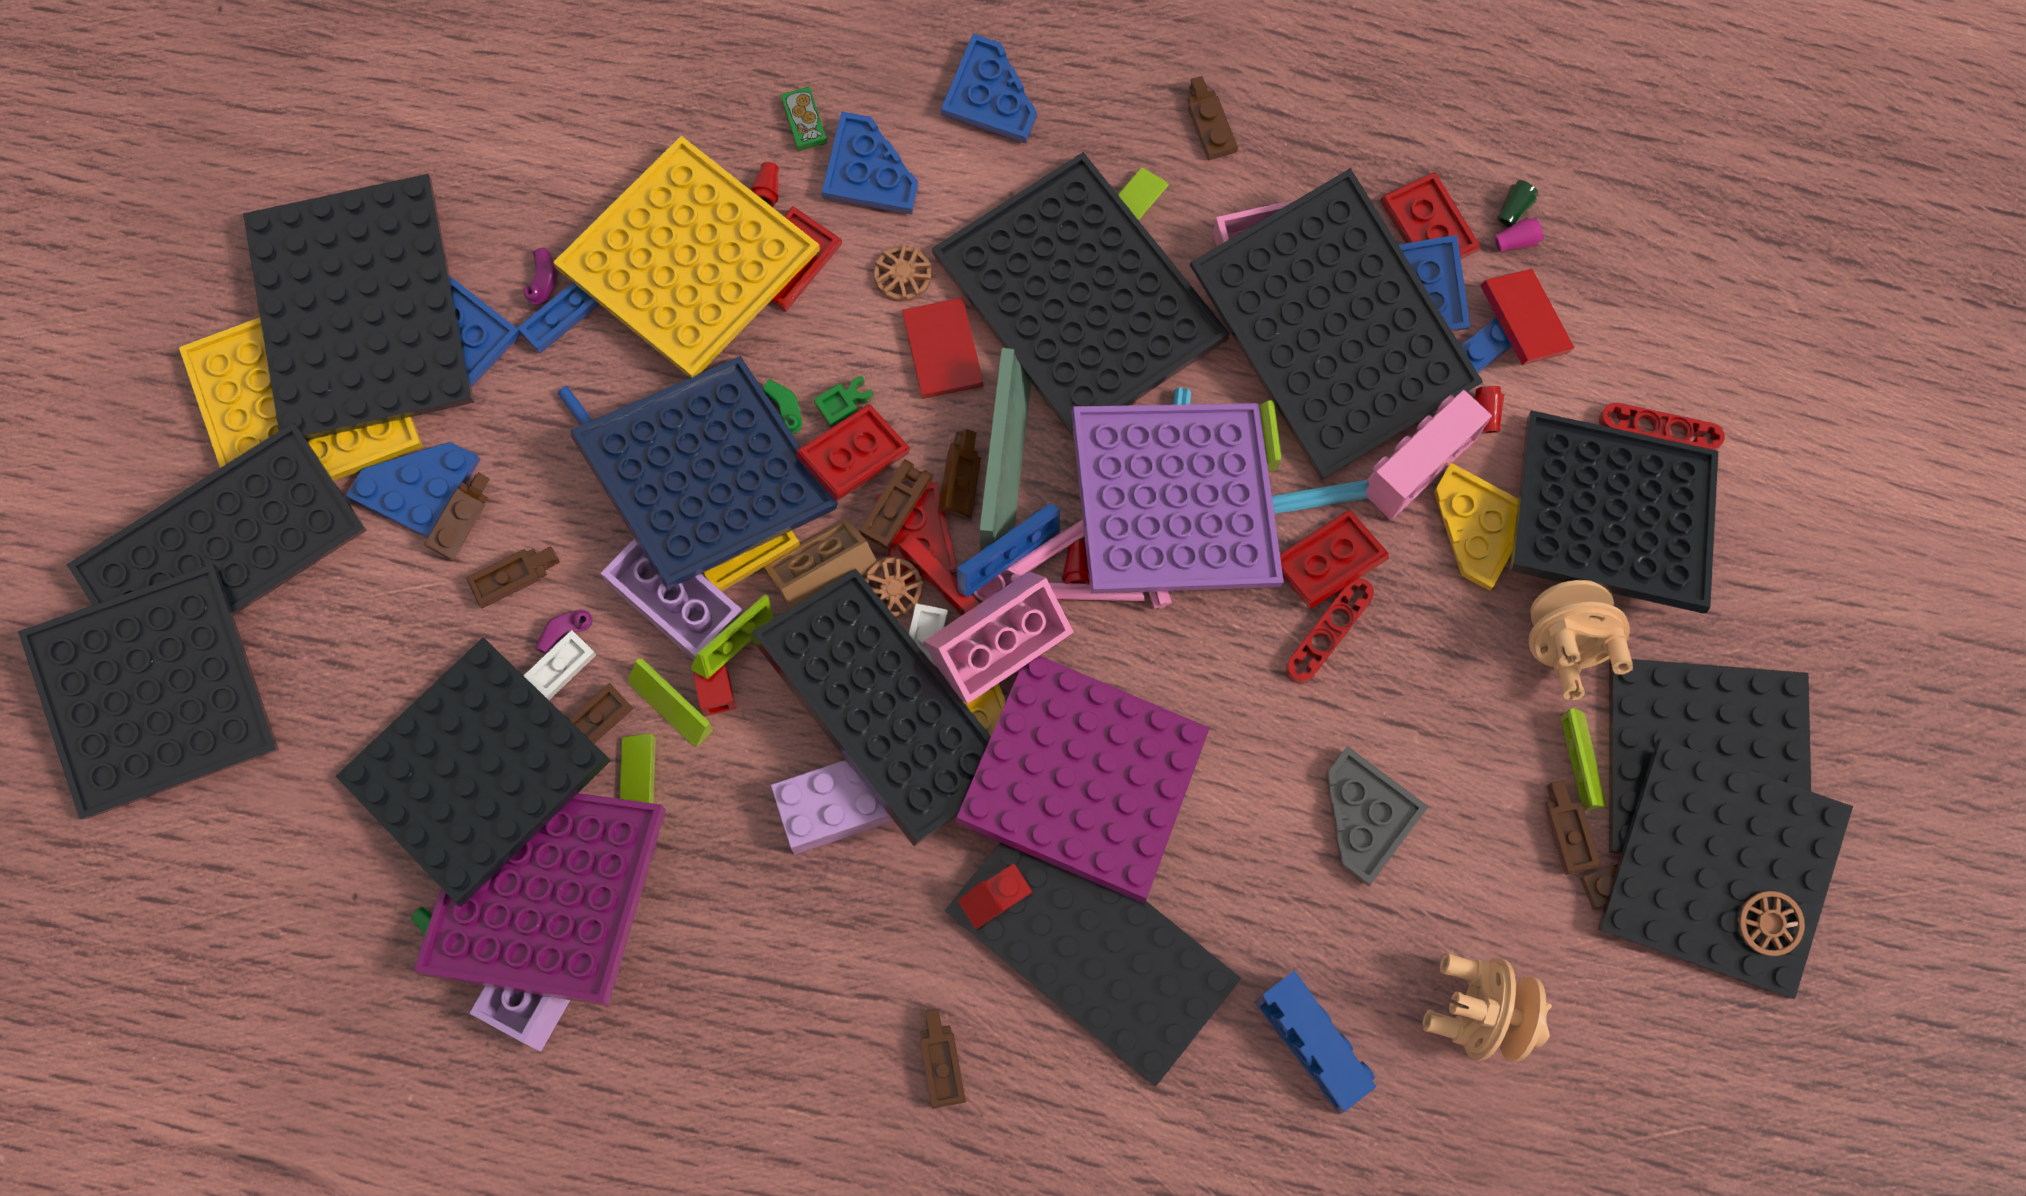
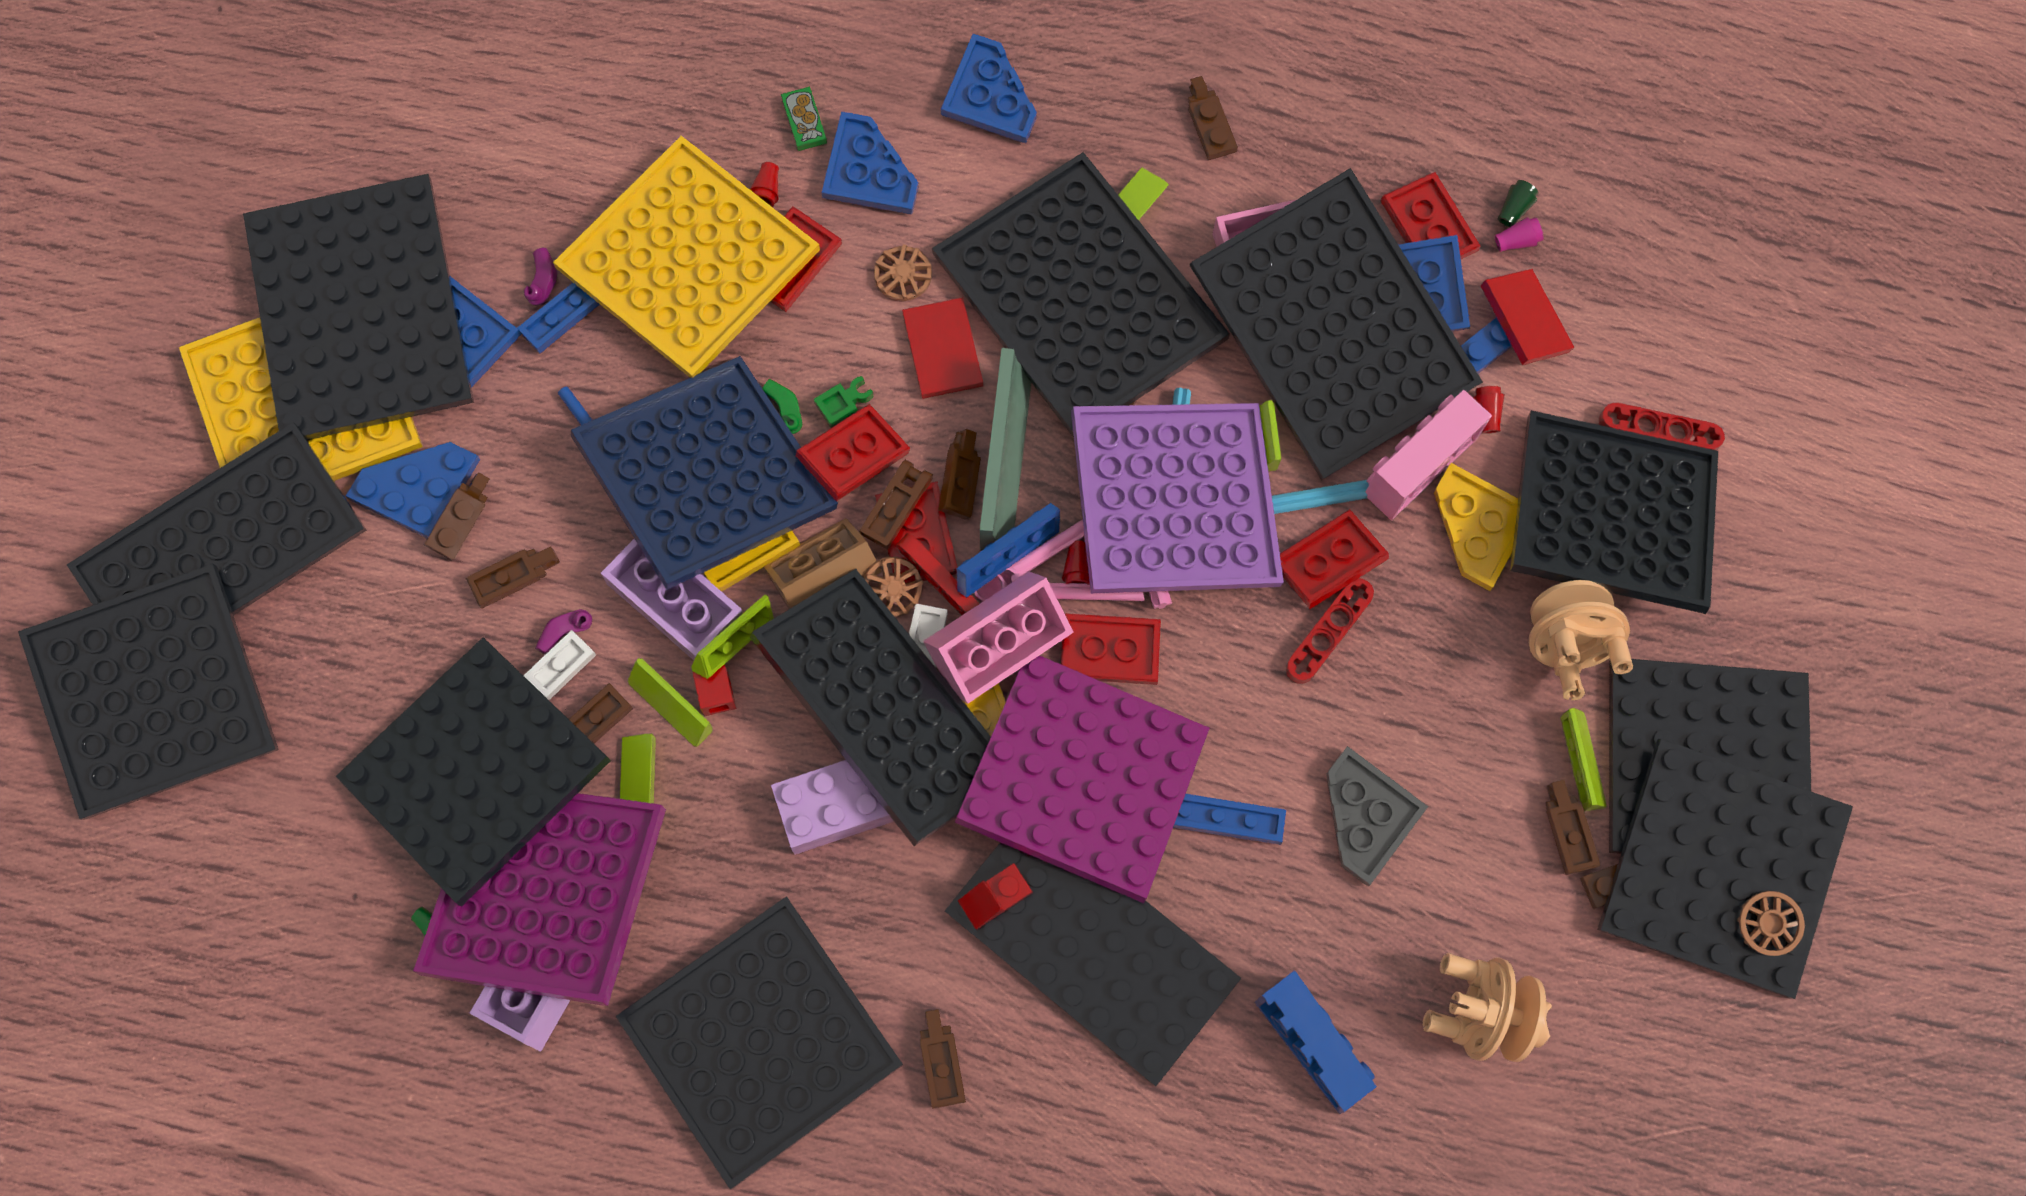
(759, 1042): none -> black plate
(1113, 648): none -> red tile
(1231, 819): none -> blue plate

